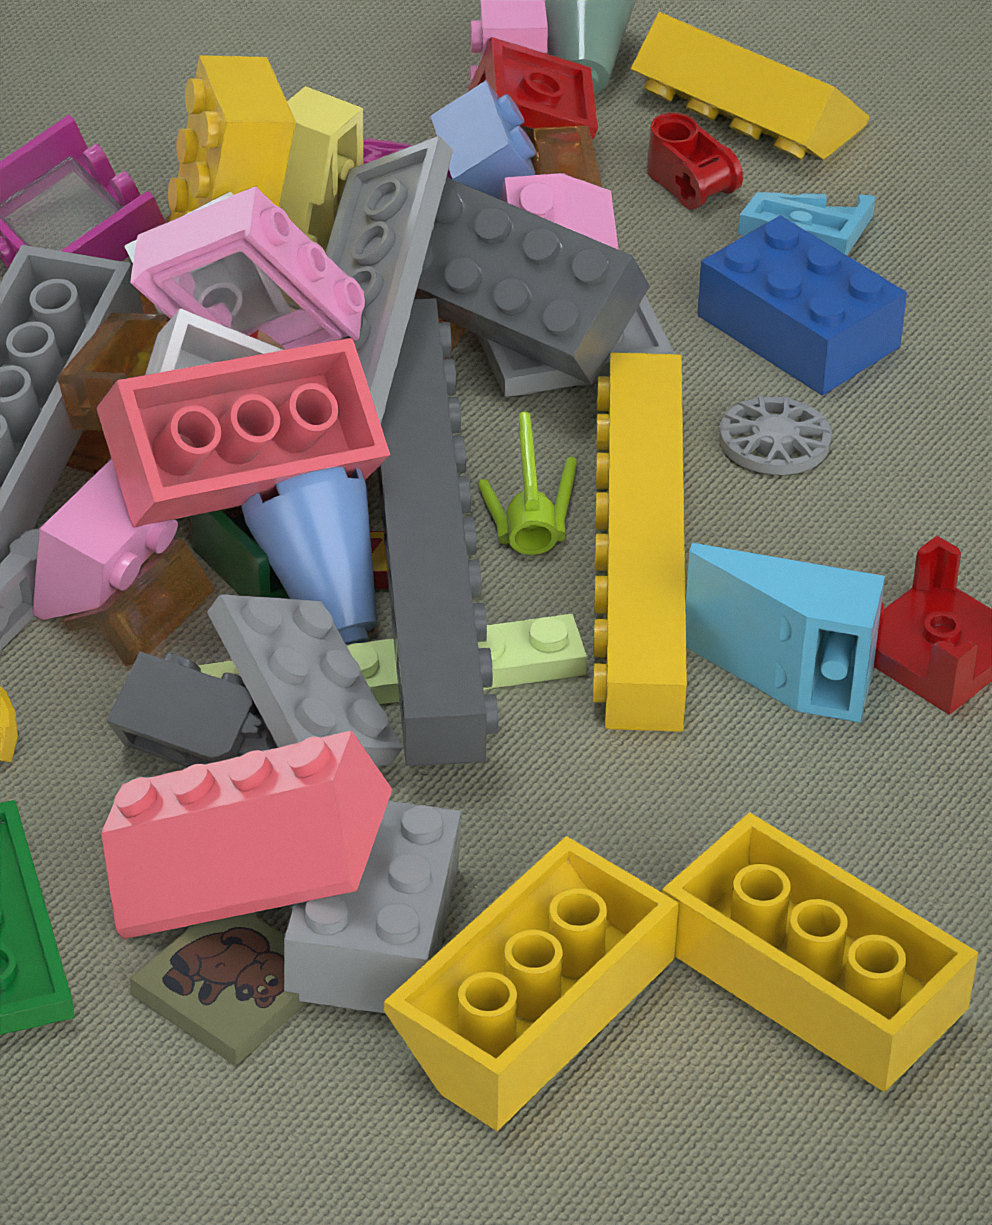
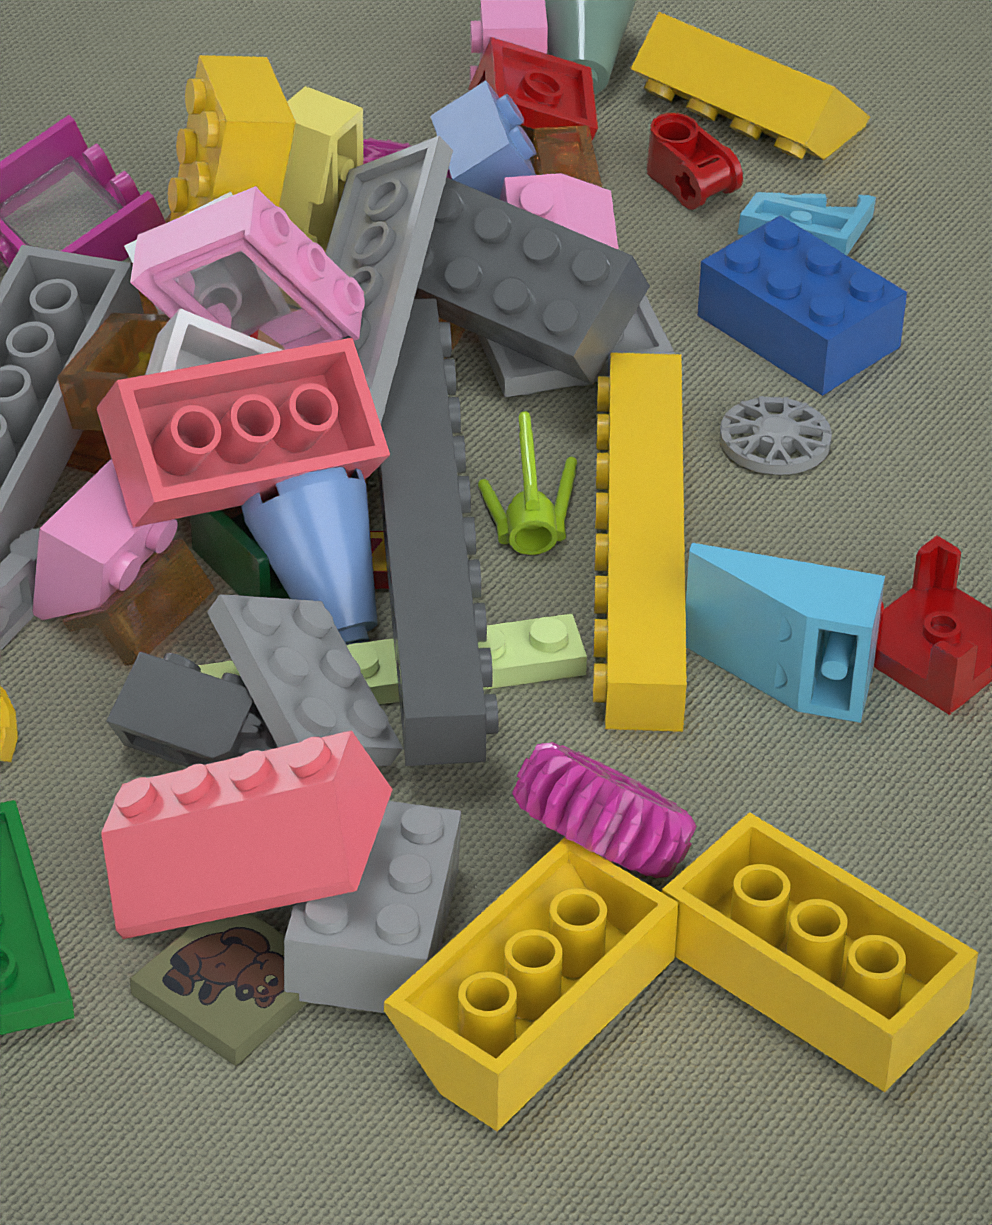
(604, 810): none -> dark pink gear

